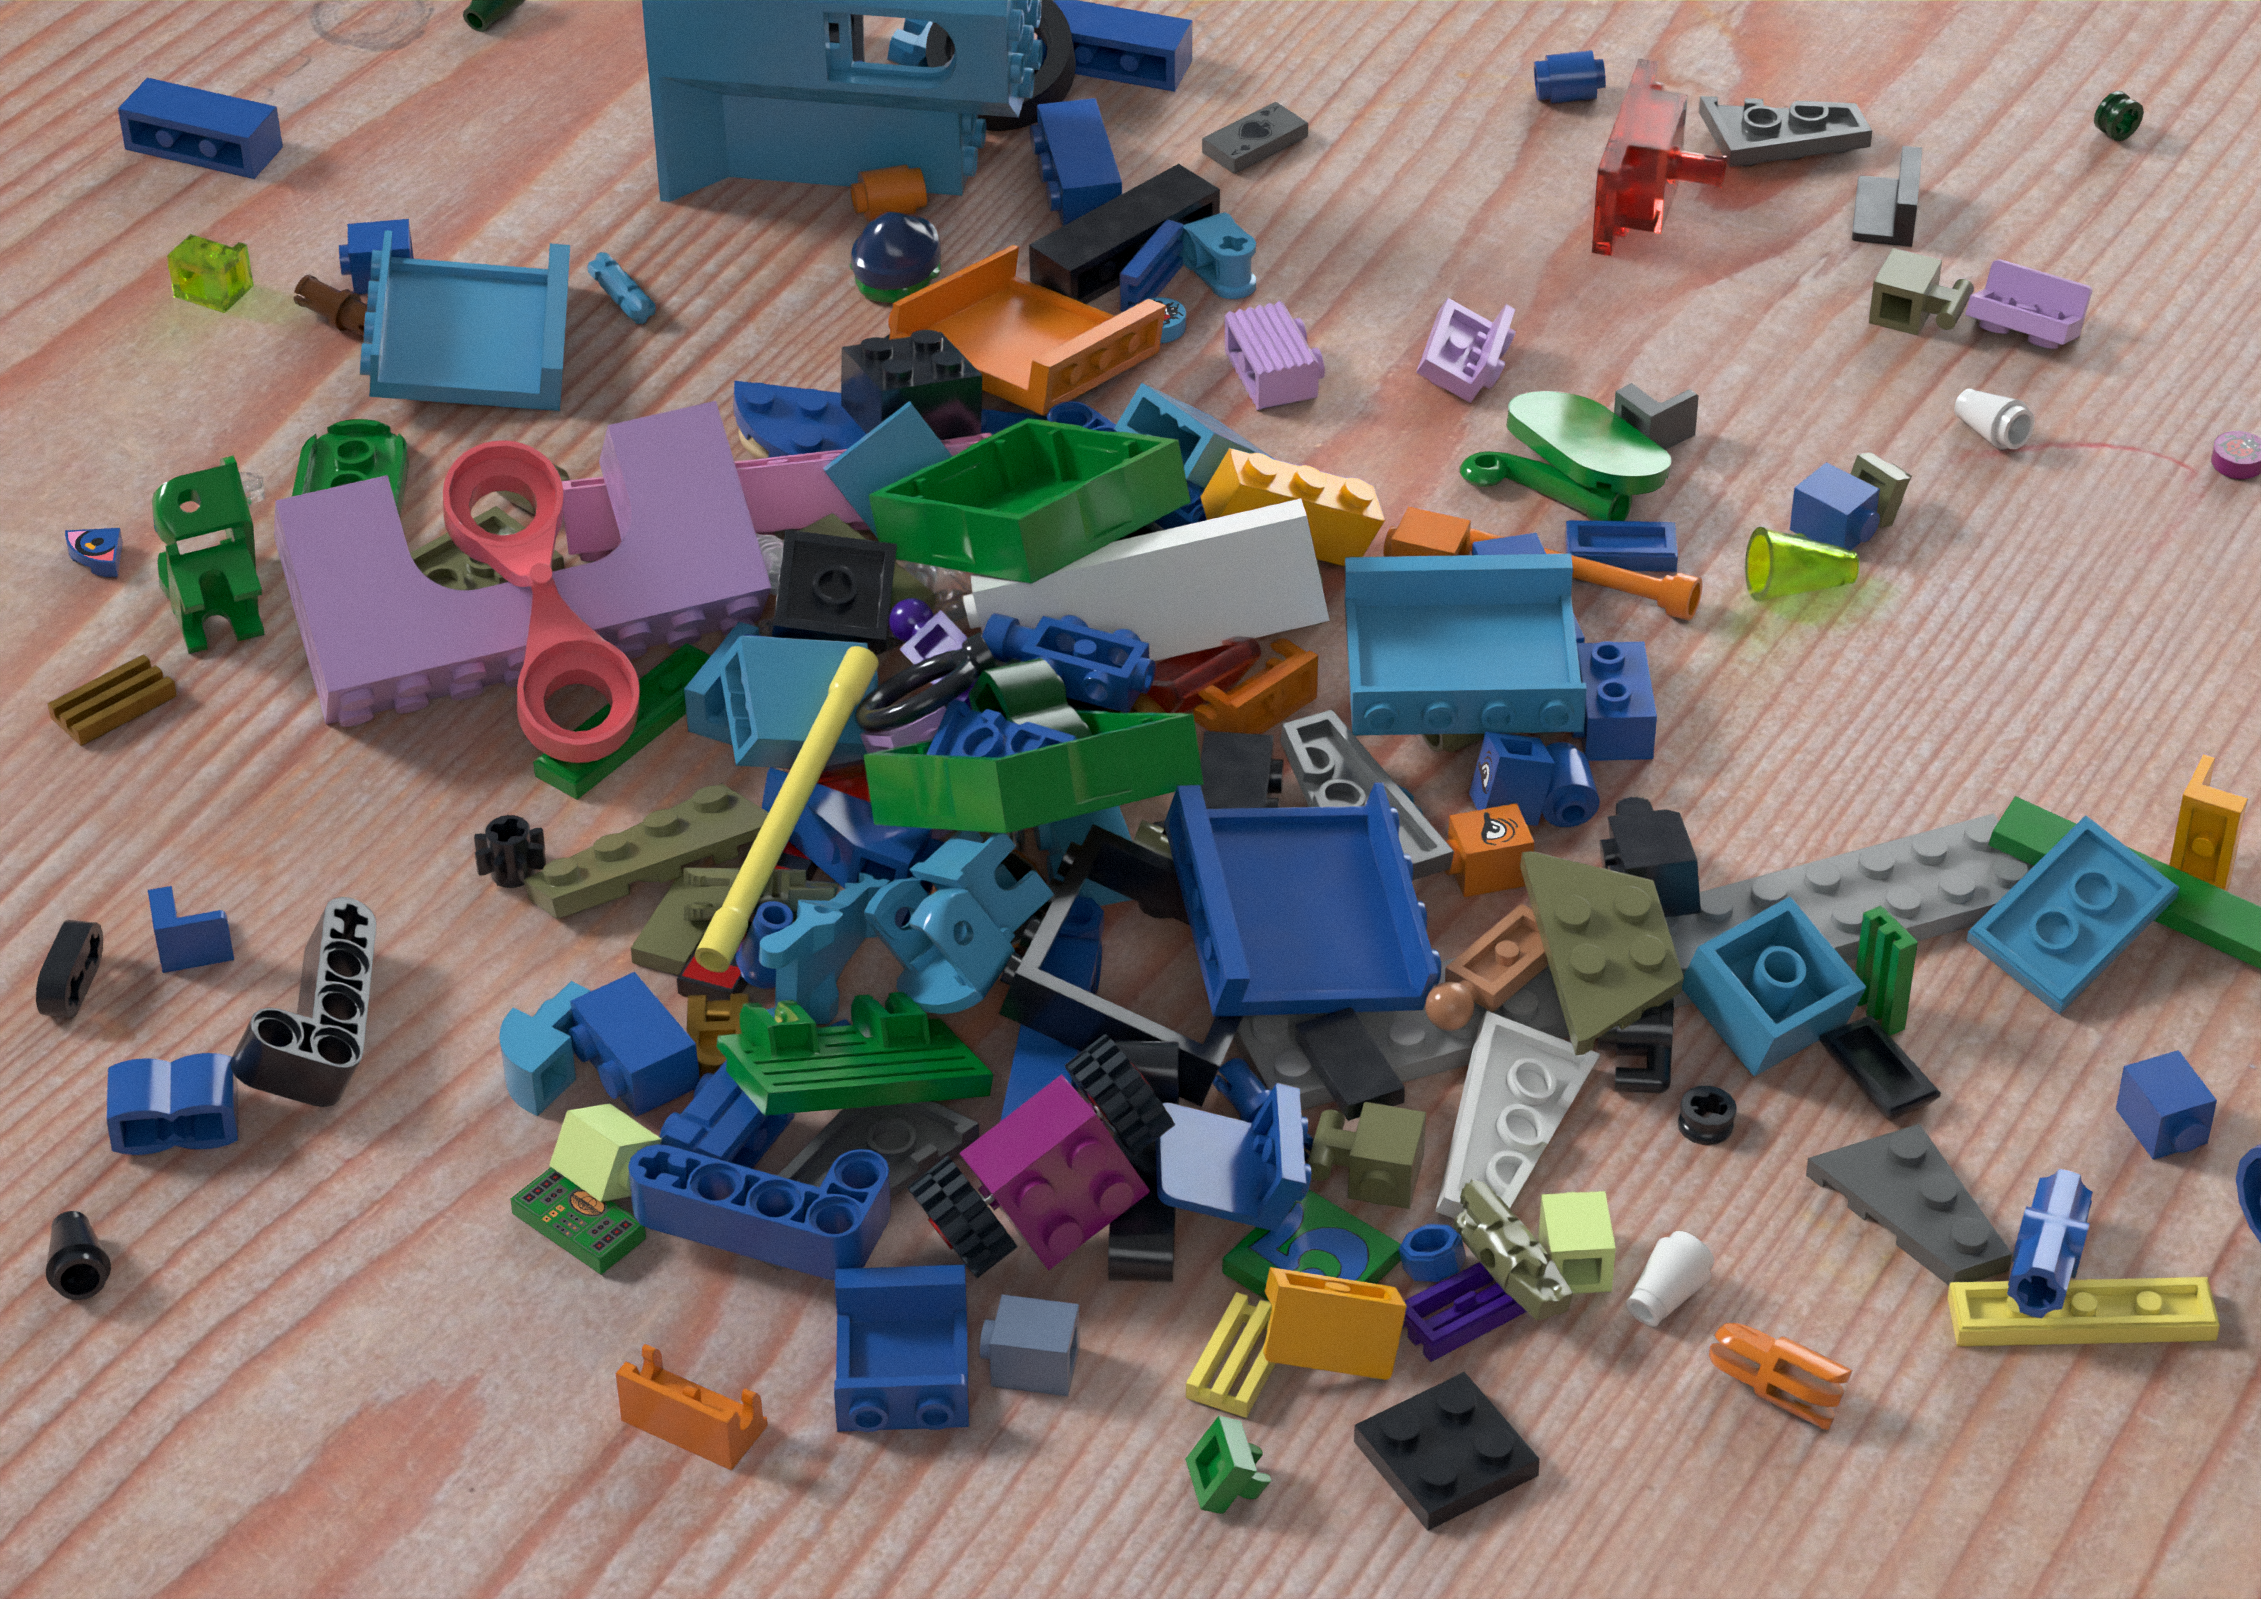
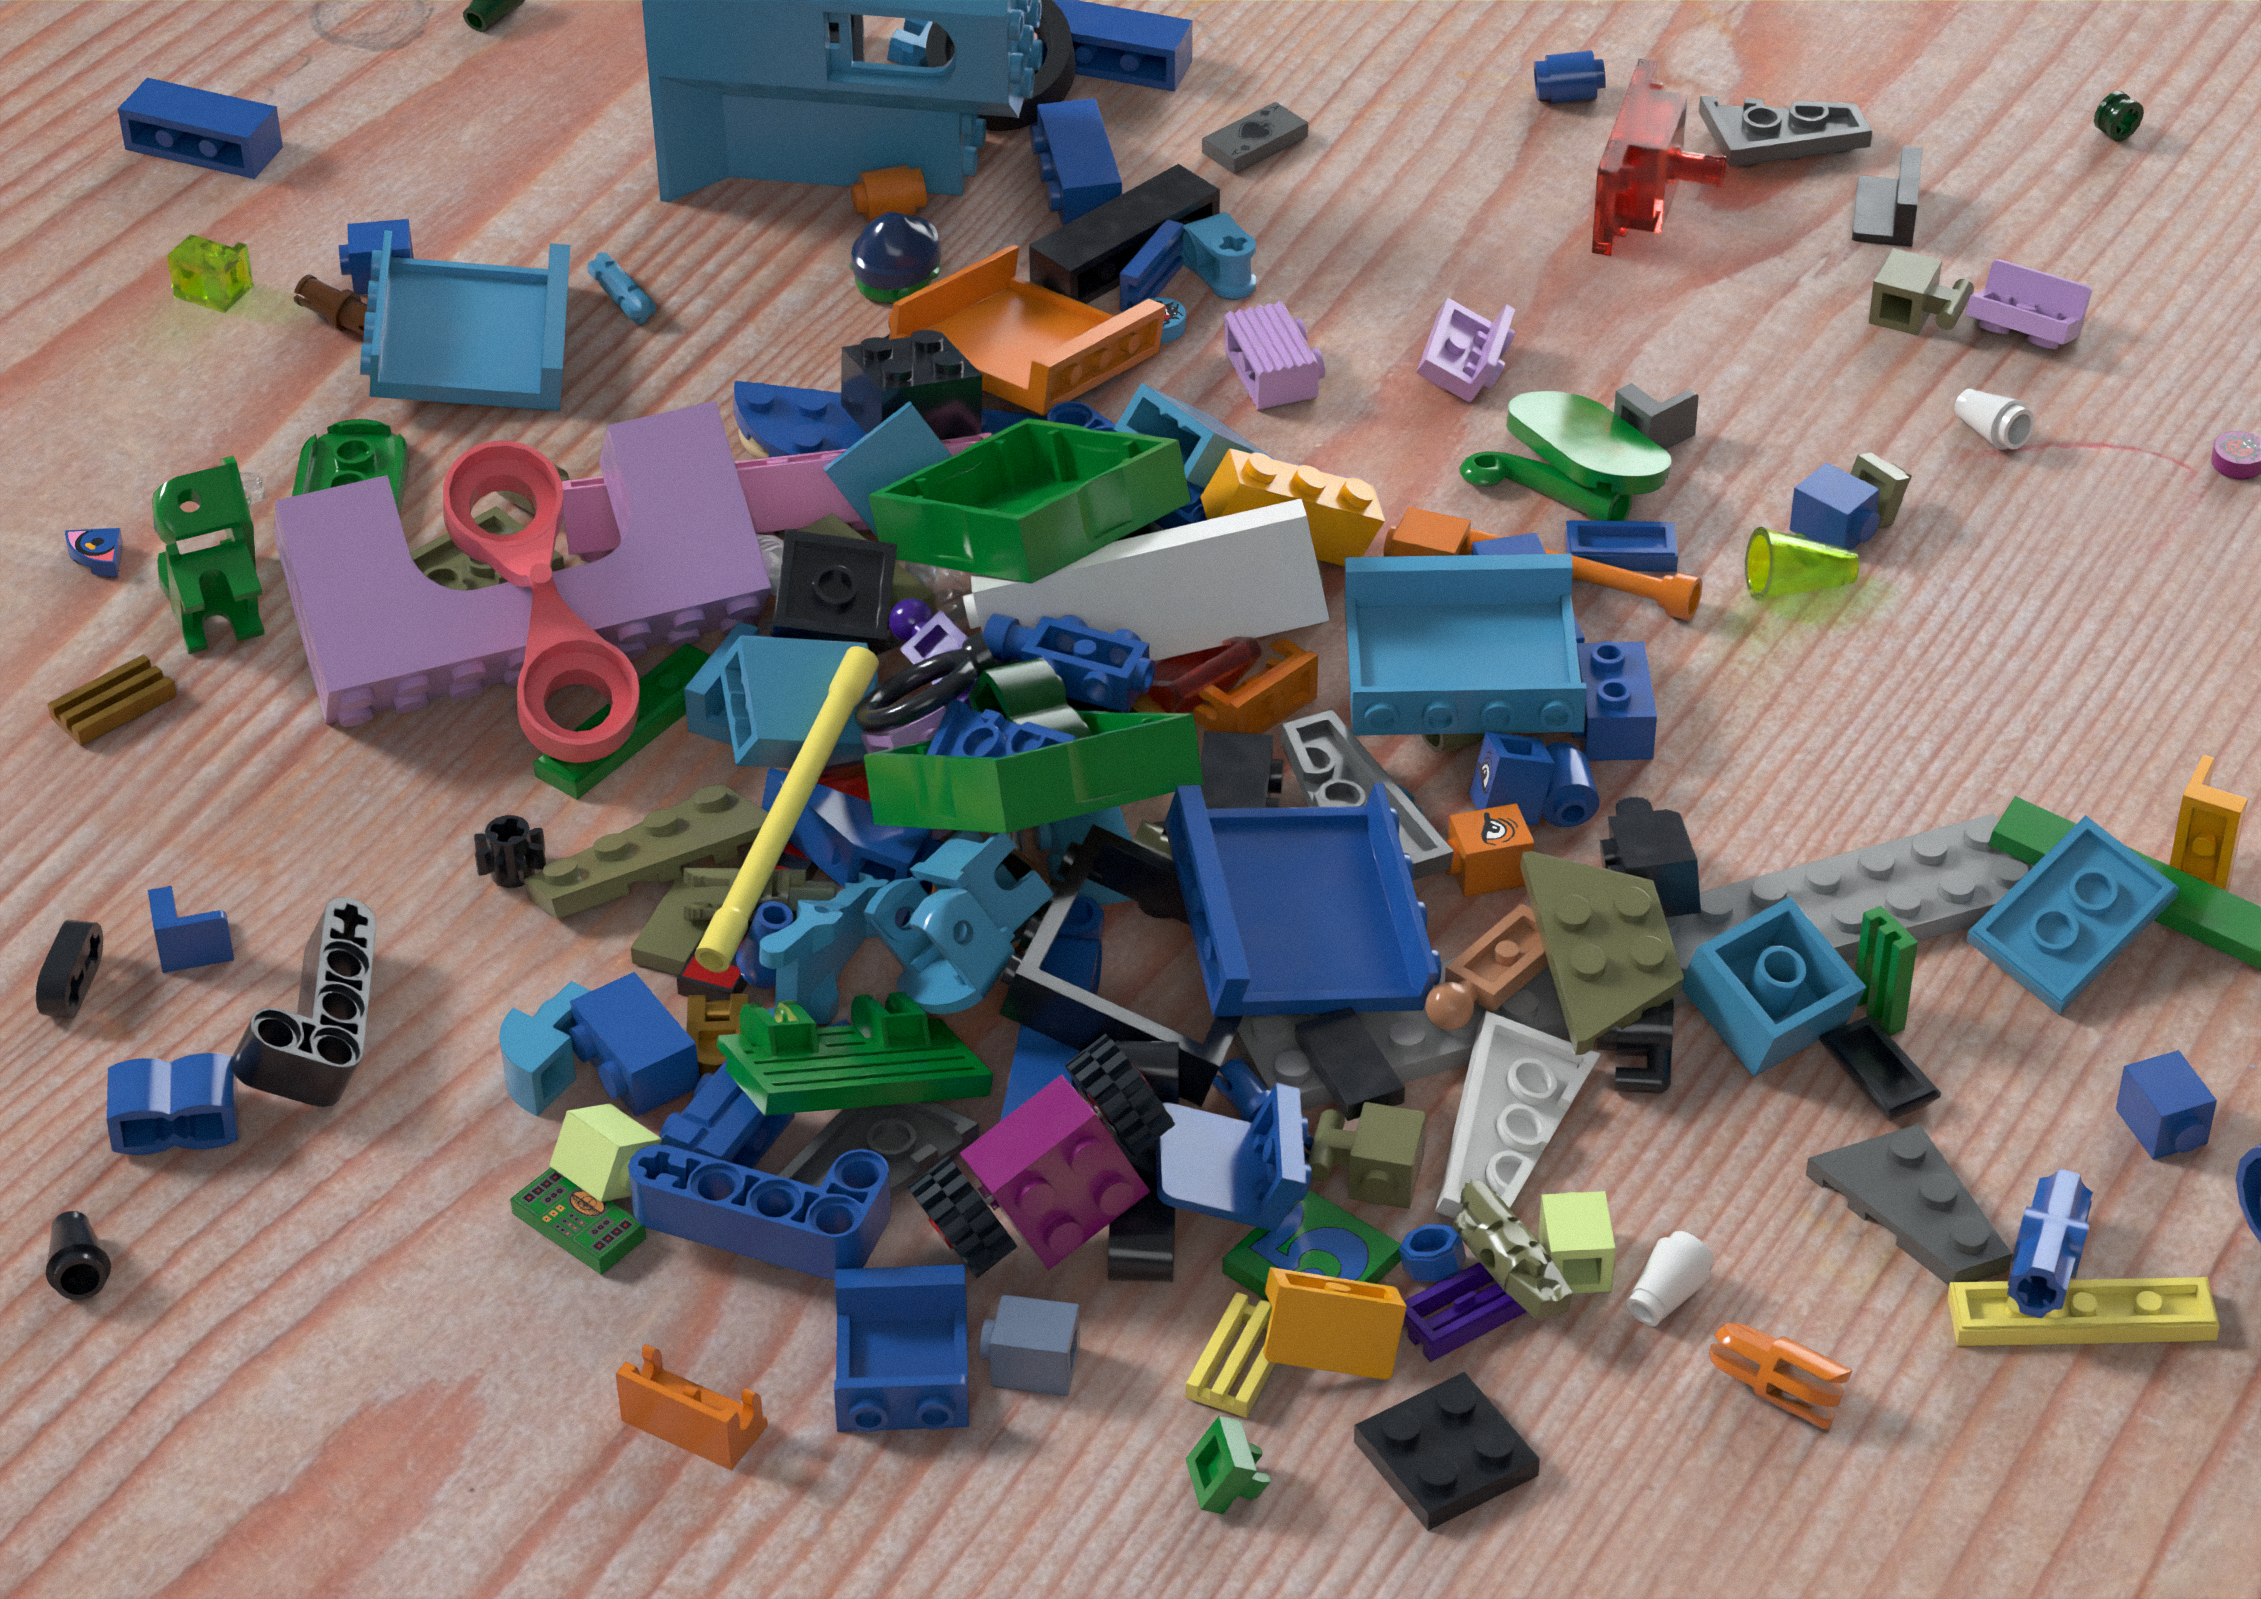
(1696, 1104): black bush -> none

